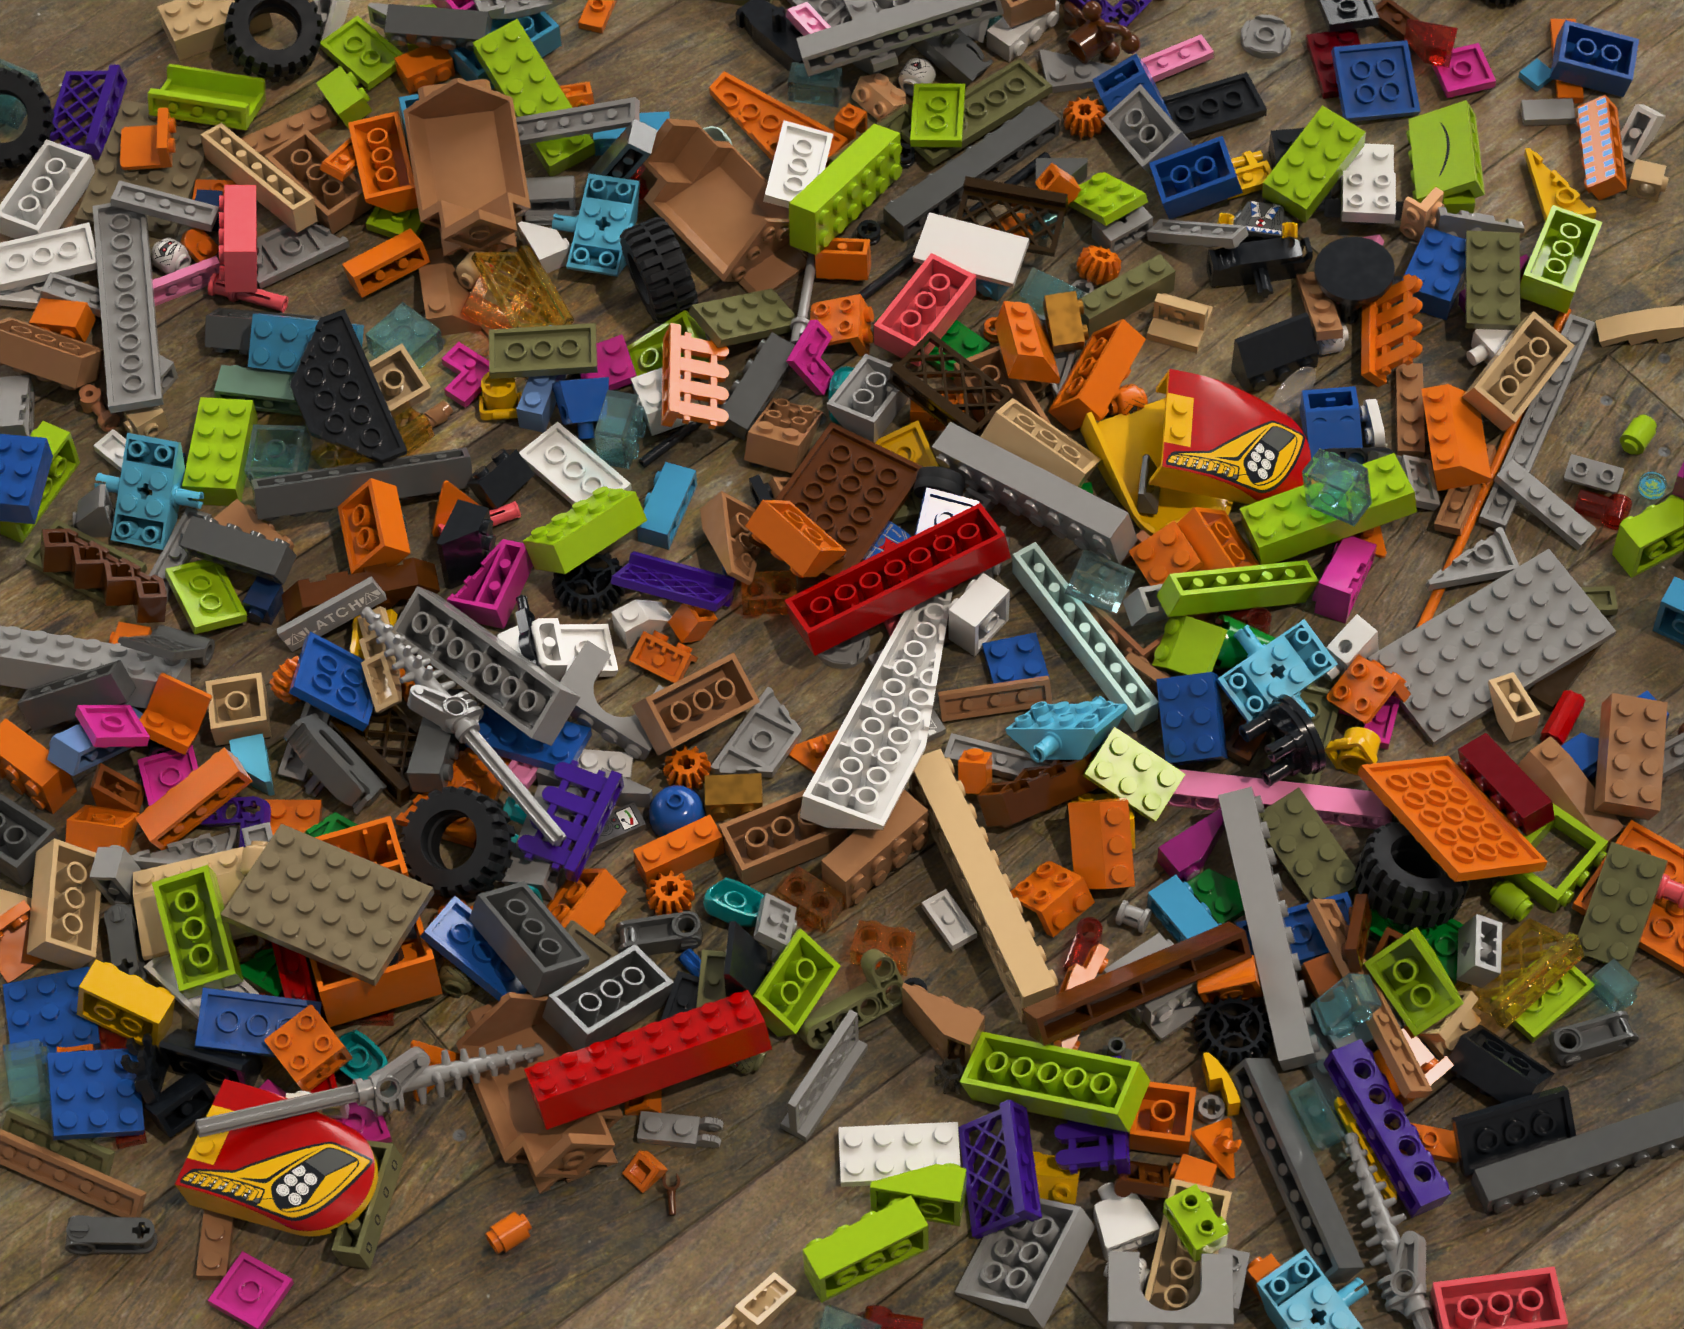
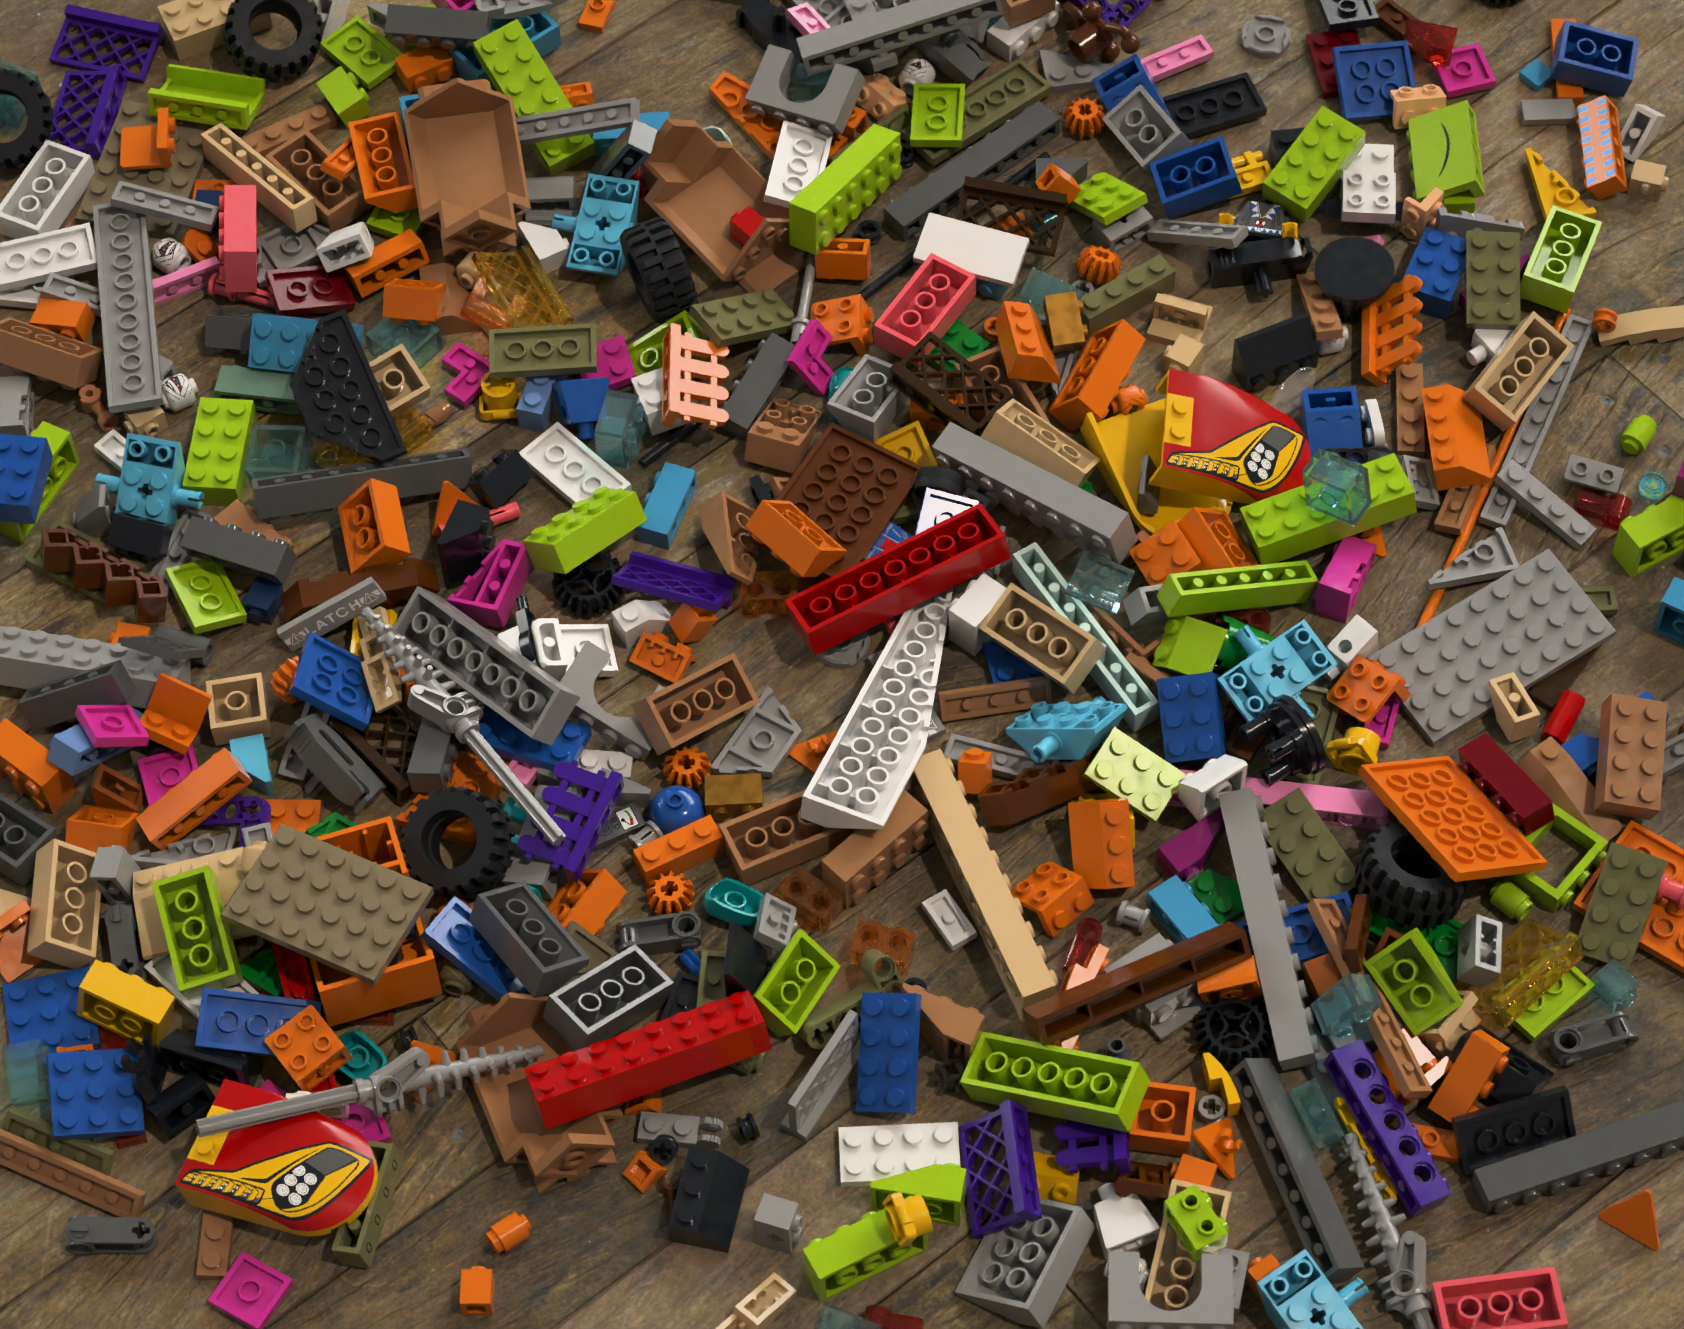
(117, 27): none -> dark purple fence
(139, 535): none -> black brick
(179, 392): none -> white head
(309, 290): none -> dark red plate
(351, 246): none -> white torso
(407, 1037): none -> black bush
(413, 300): none -> orange slope
(477, 1291): none -> orange brick
(644, 836): none -> light grey bush
(670, 1143): none -> black bush
(708, 1200): none -> black slope
(744, 225): none -> red brick
(747, 1127): none -> black bush
(778, 1223): none -> light grey brick
(826, 112): none -> light grey arch
(888, 1052): none -> blue plate
(907, 1218): none -> yellow piece
(1042, 638): none -> tan brick
(1184, 354): none -> tan brick
(1218, 776): none -> white slope
(1415, 102): none -> light nougat bracket
(1470, 1076): none -> orange brick
(1604, 320): none -> orange bush
(1635, 1218): none -> orange piece

